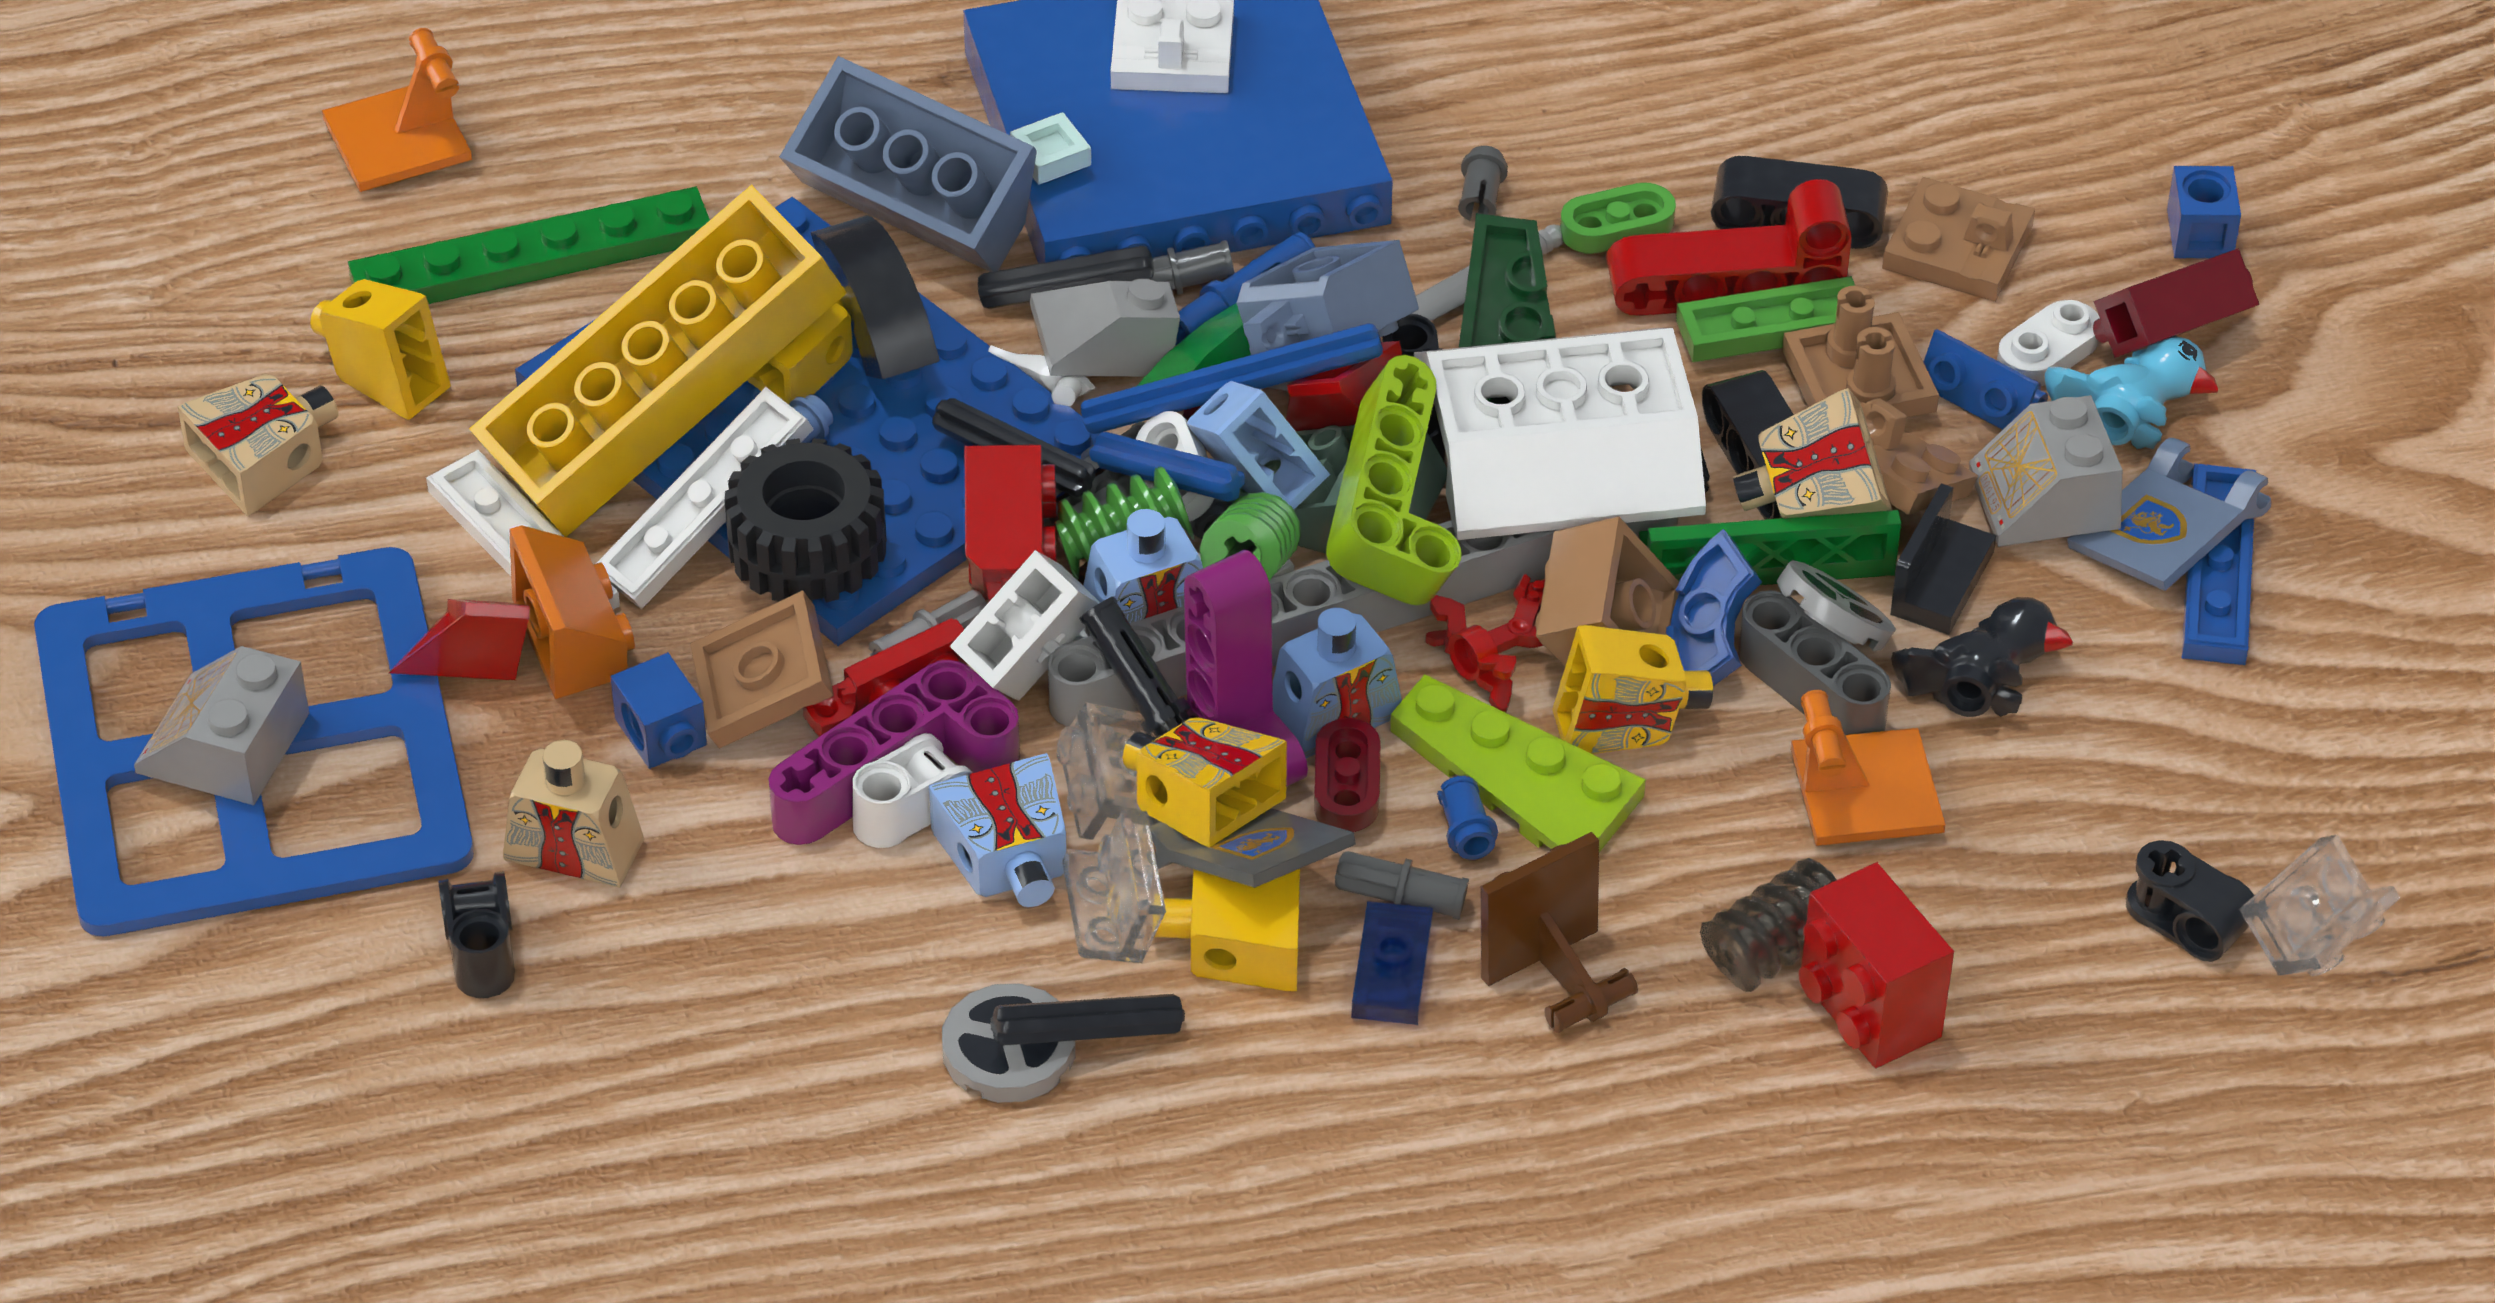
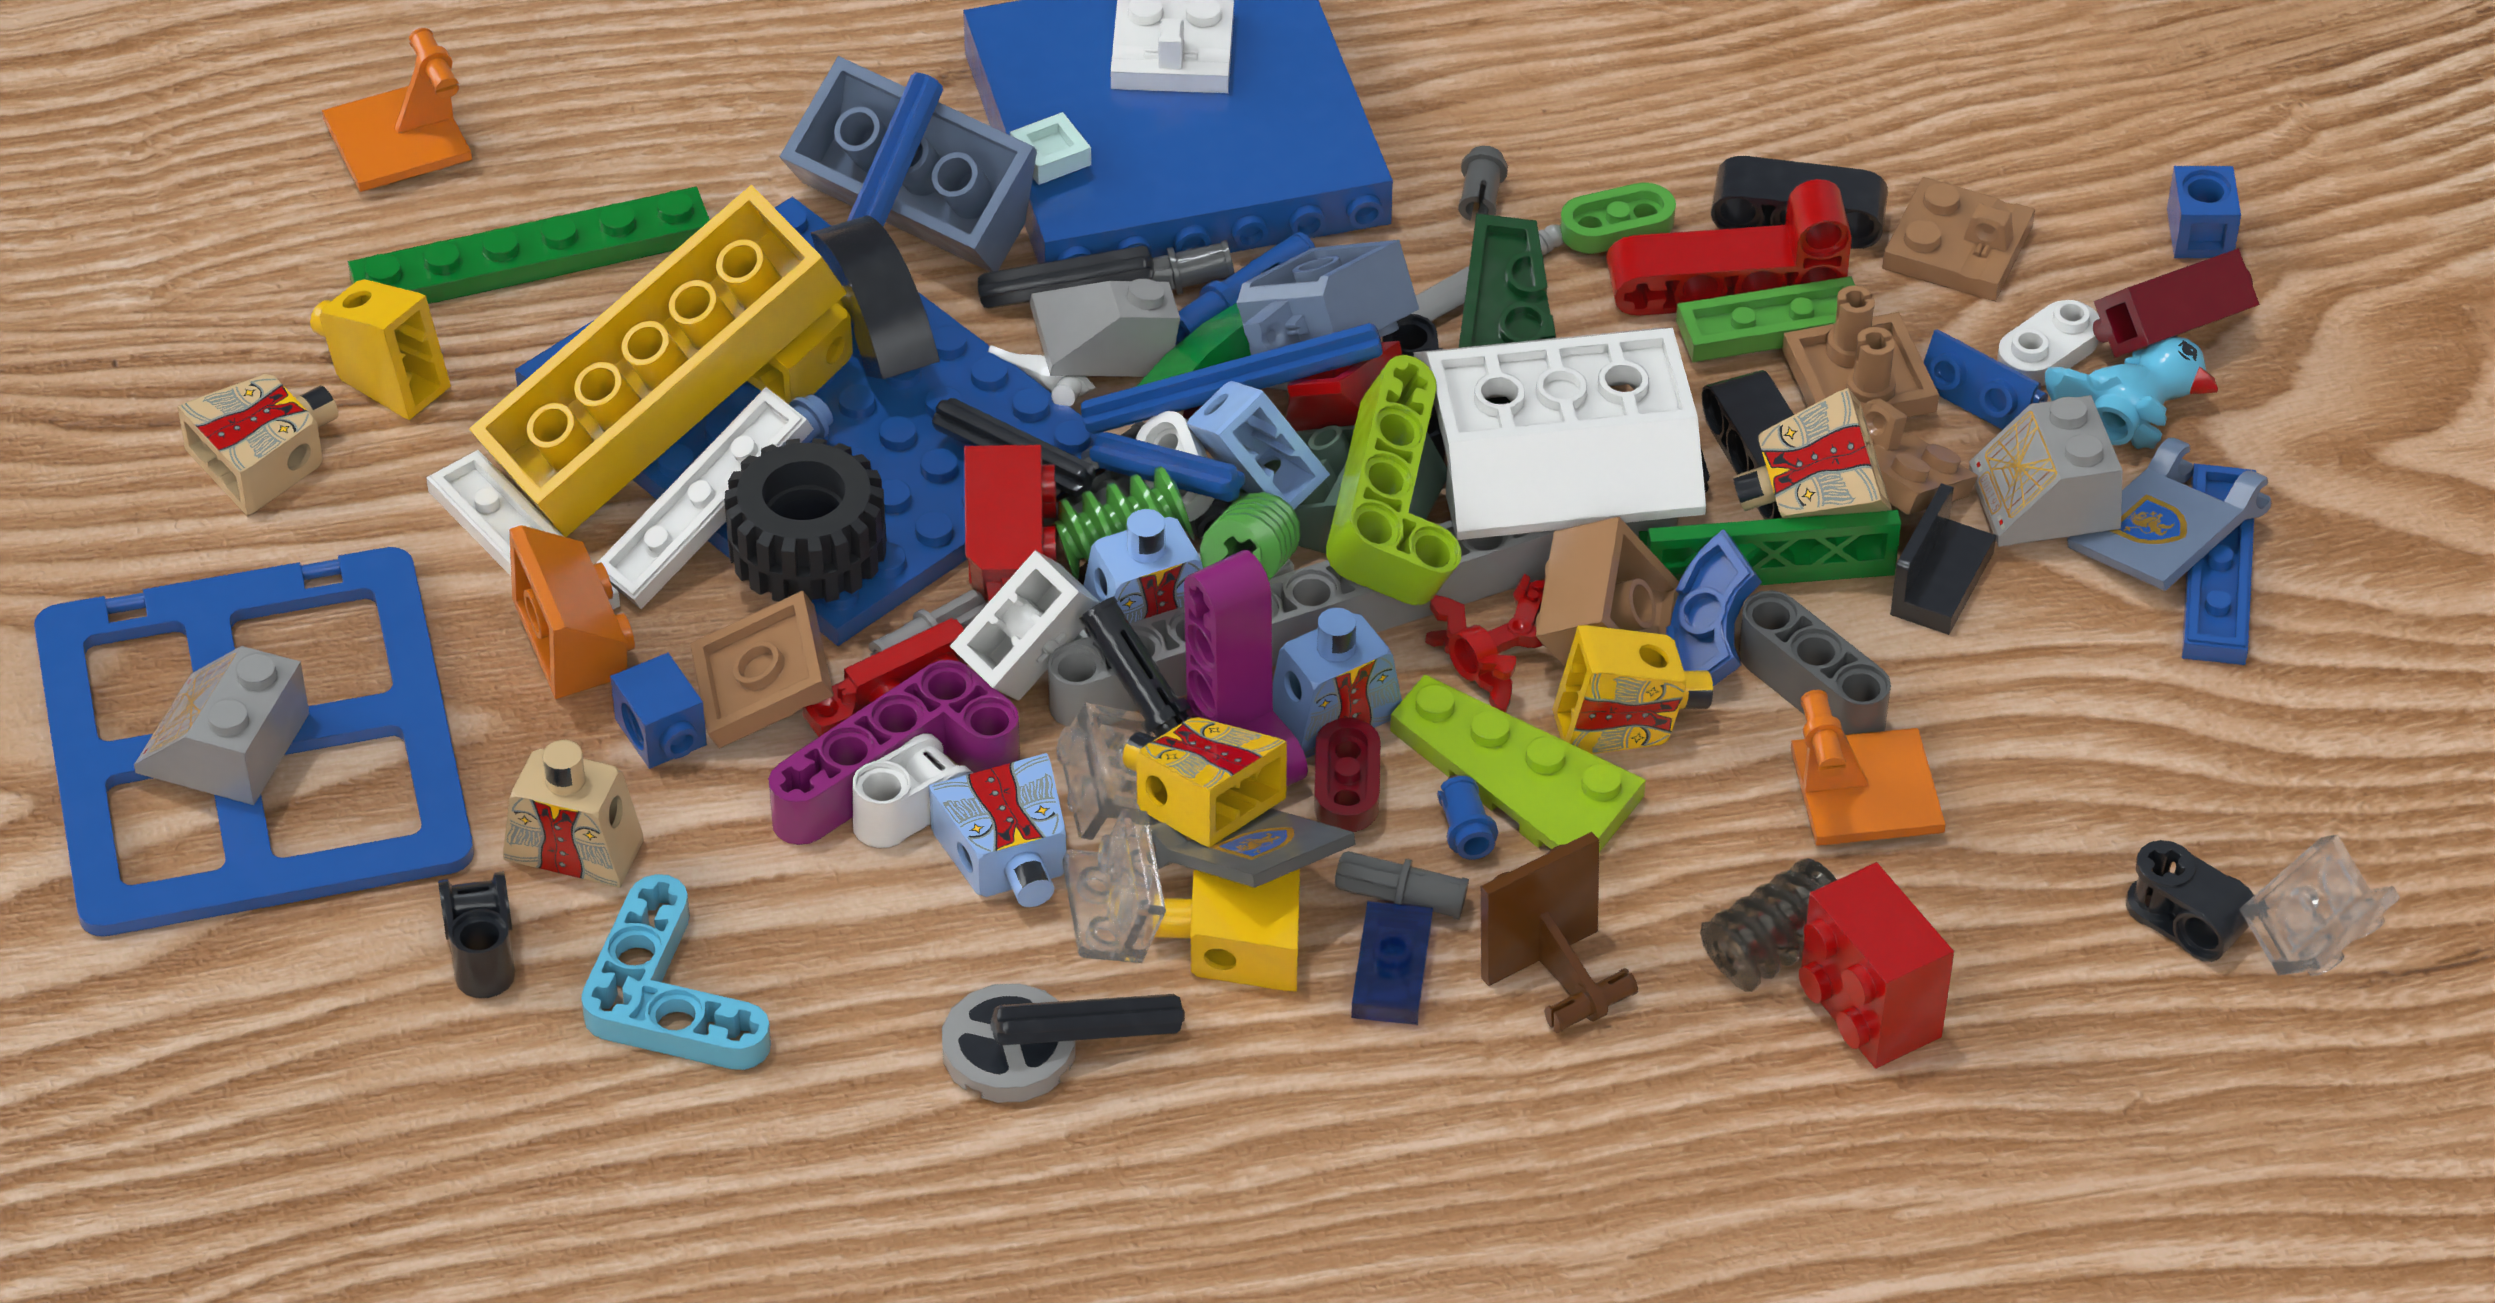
(471, 642): red slope -> none
(649, 999): none -> medium azure beam
(897, 148): none -> blue axle
(1836, 606): light grey tile -> none
(1980, 665): black animal -> none

